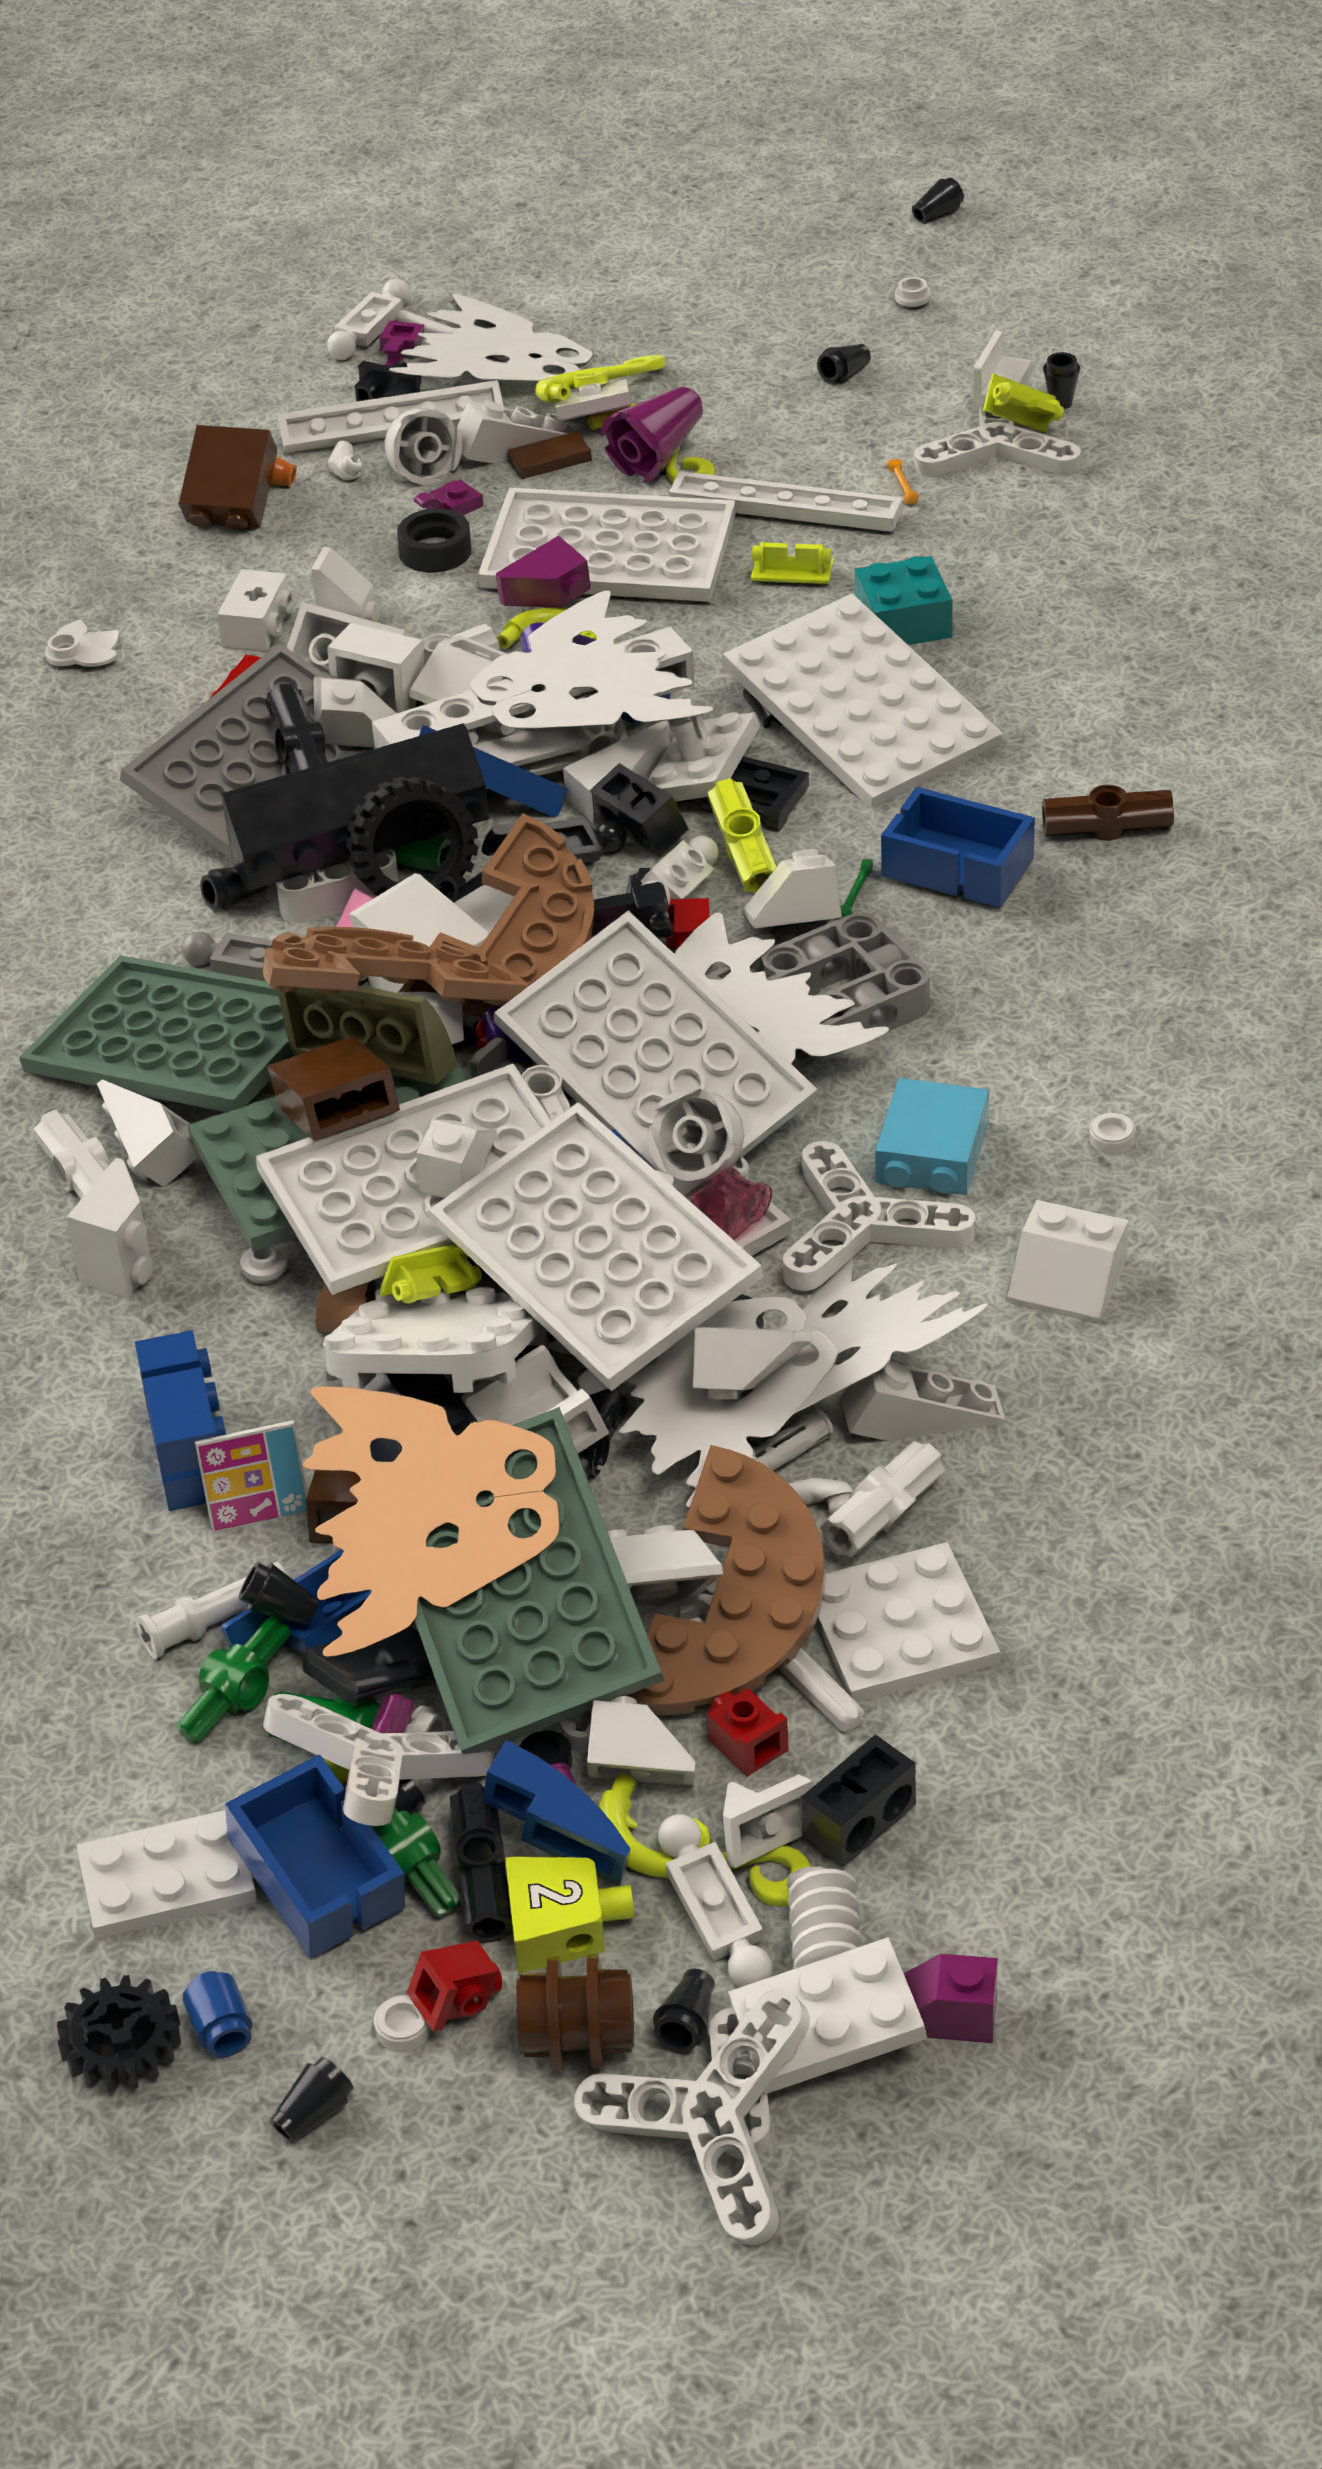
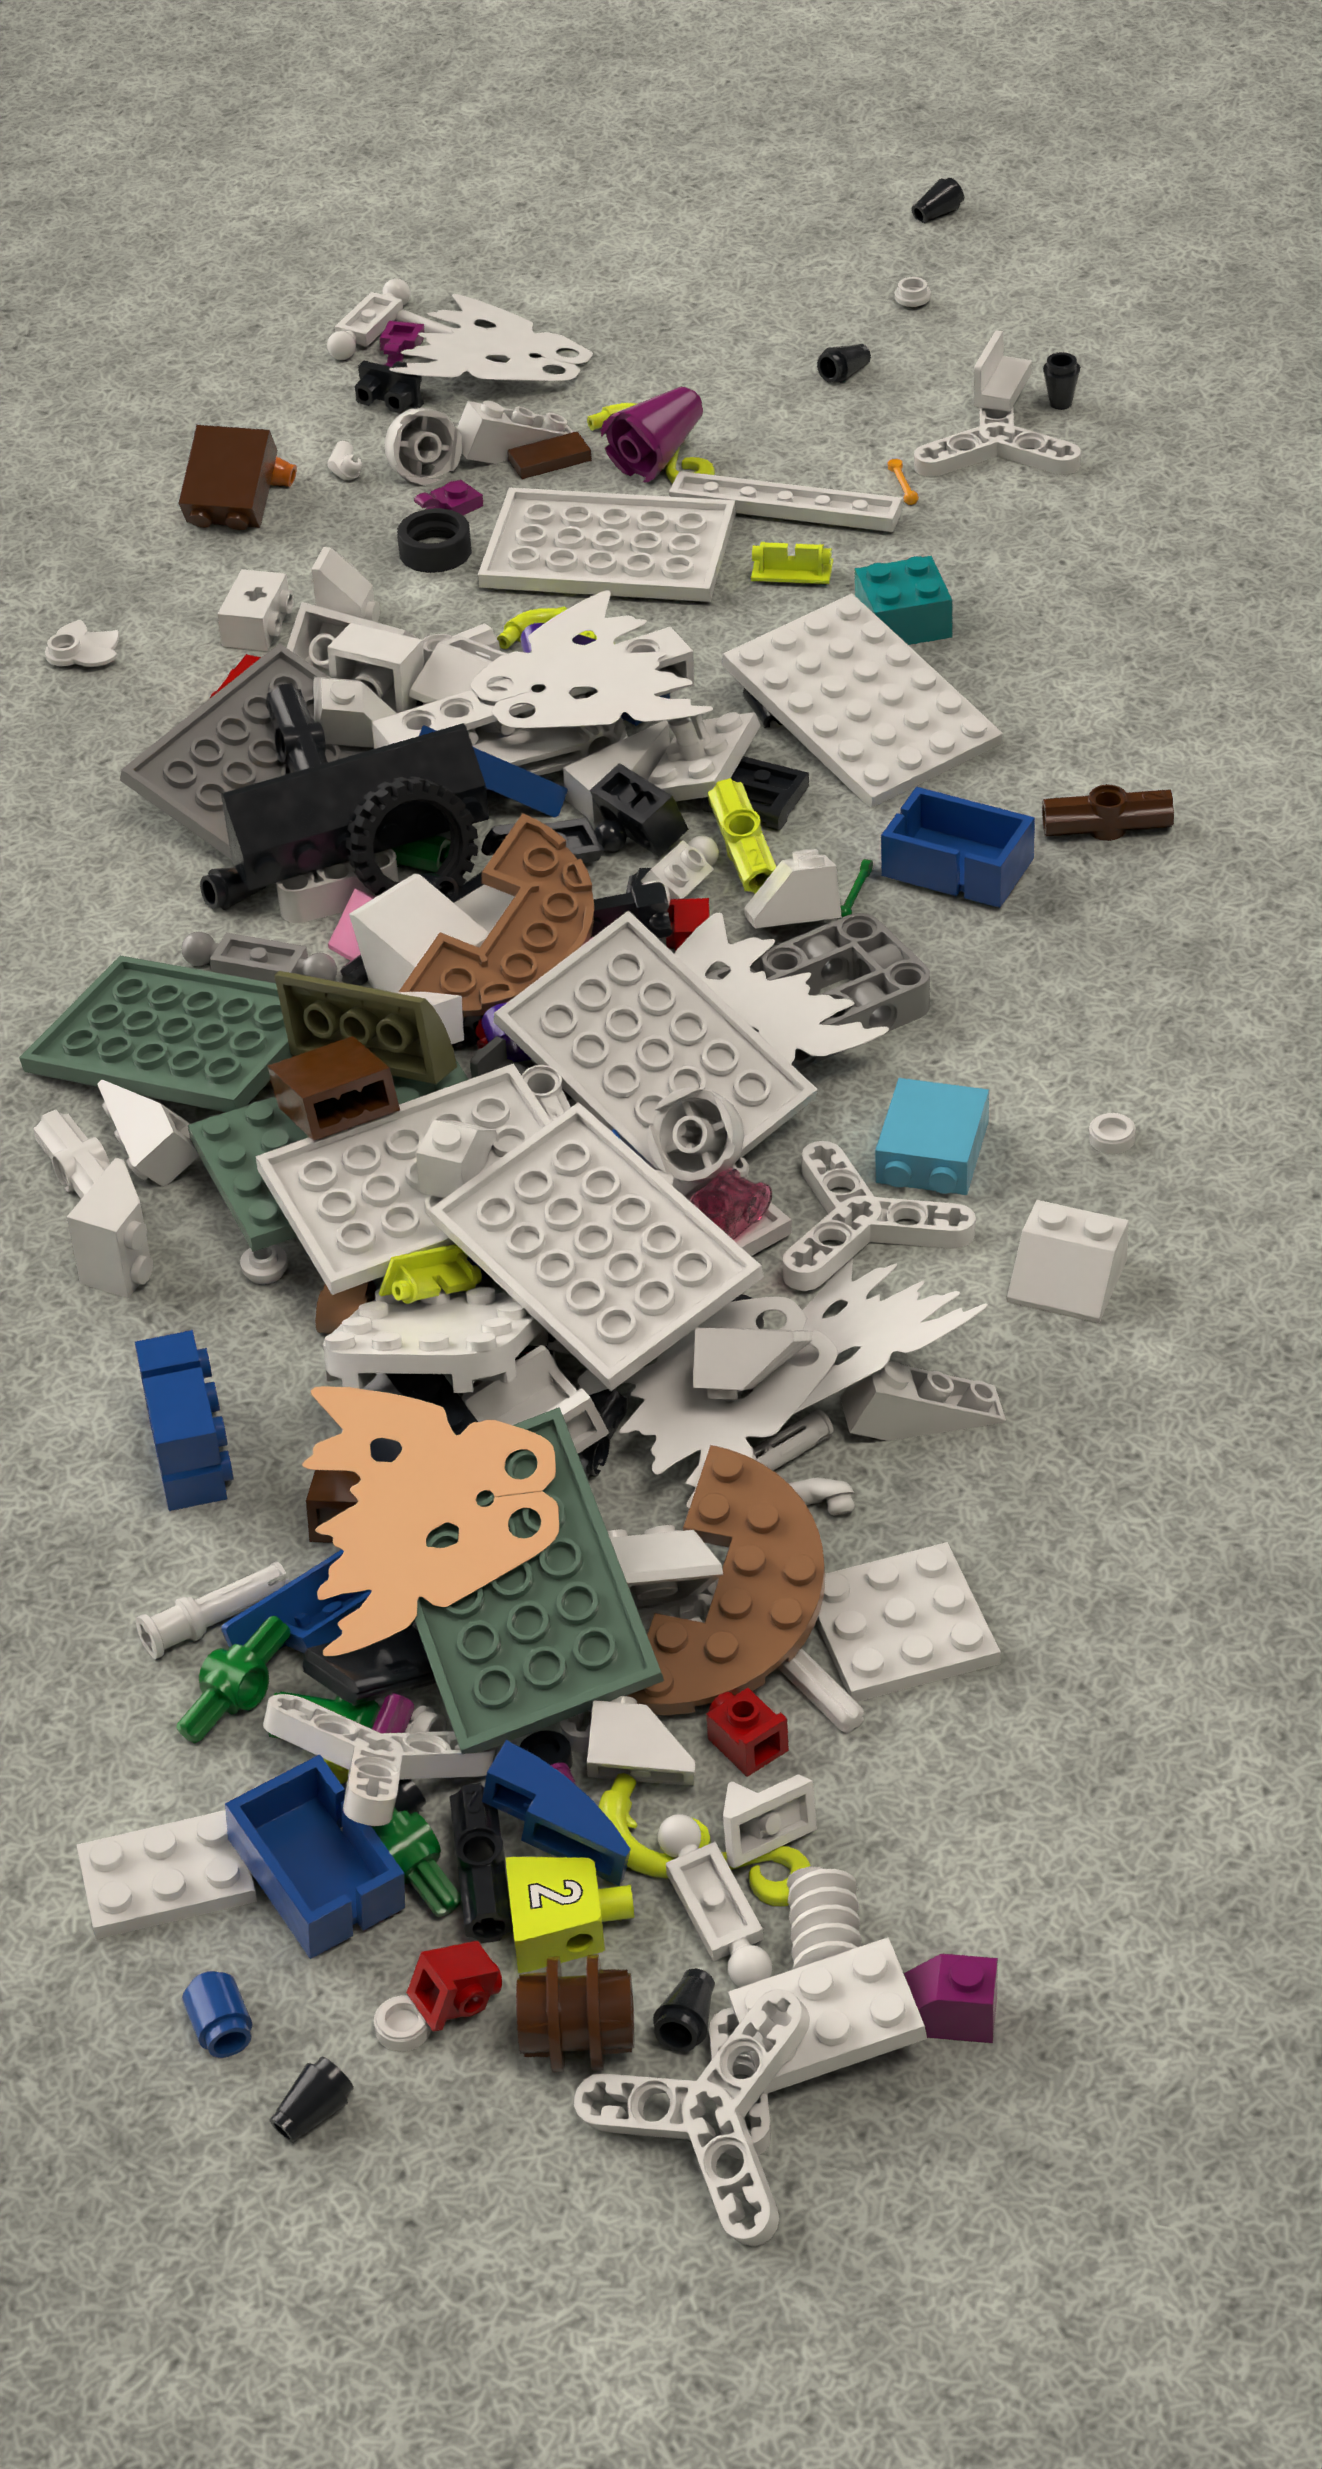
(119, 2033): black gear -> none
(252, 1476): piece -> none
(277, 1595): black cone -> none
(342, 956): medium nougat plate -> none
(372, 418): white plate -> none
(544, 577): magenta slope -> none
(558, 386): neon yellow plant -> none
(593, 400): white plate -> none
(858, 1800): black brick -> none
(882, 1499): white piece -> none
(1021, 404): neon yellow hinge -> none

